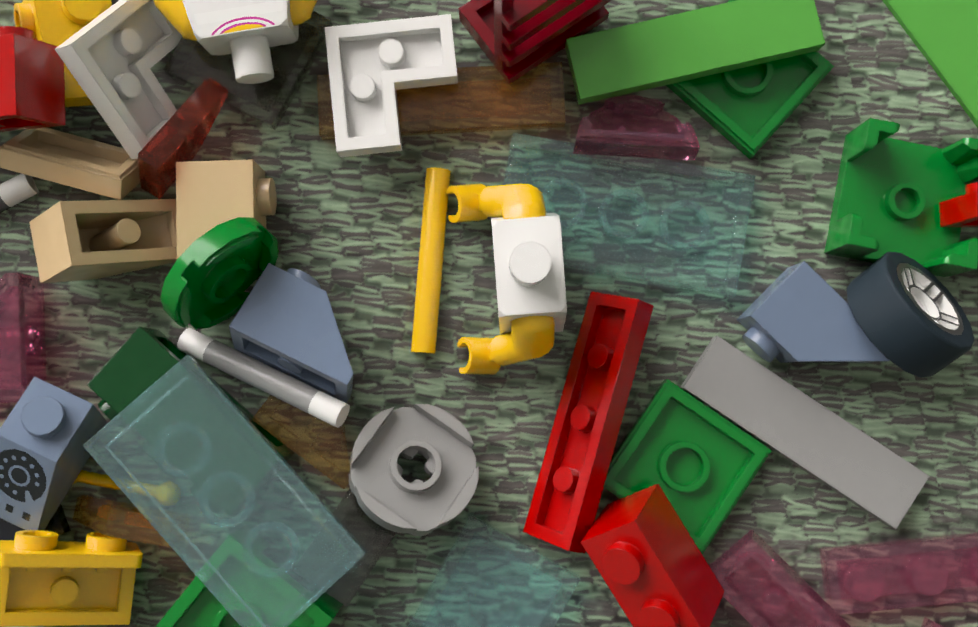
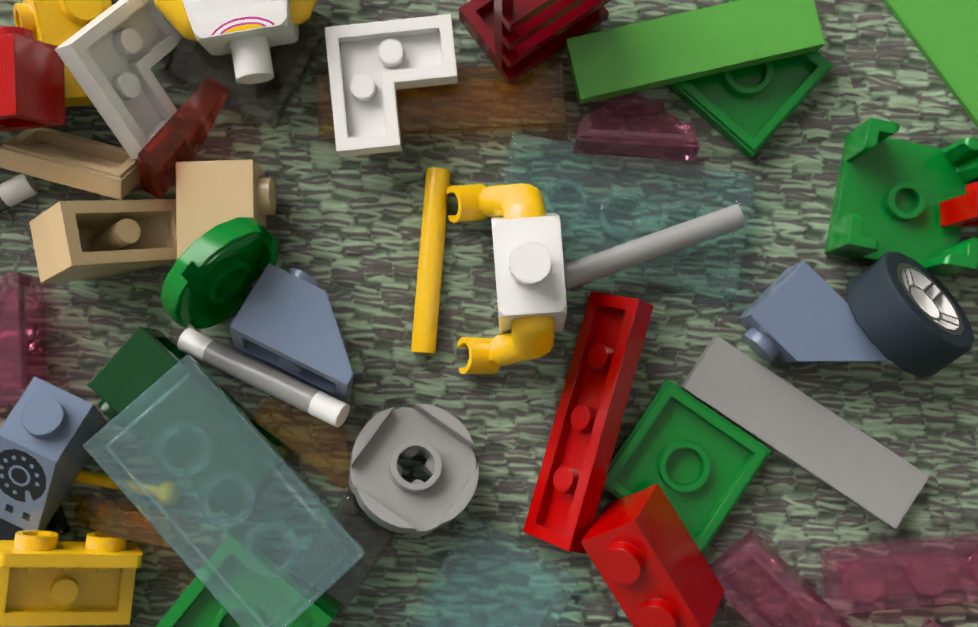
(653, 246): none -> light grey bar

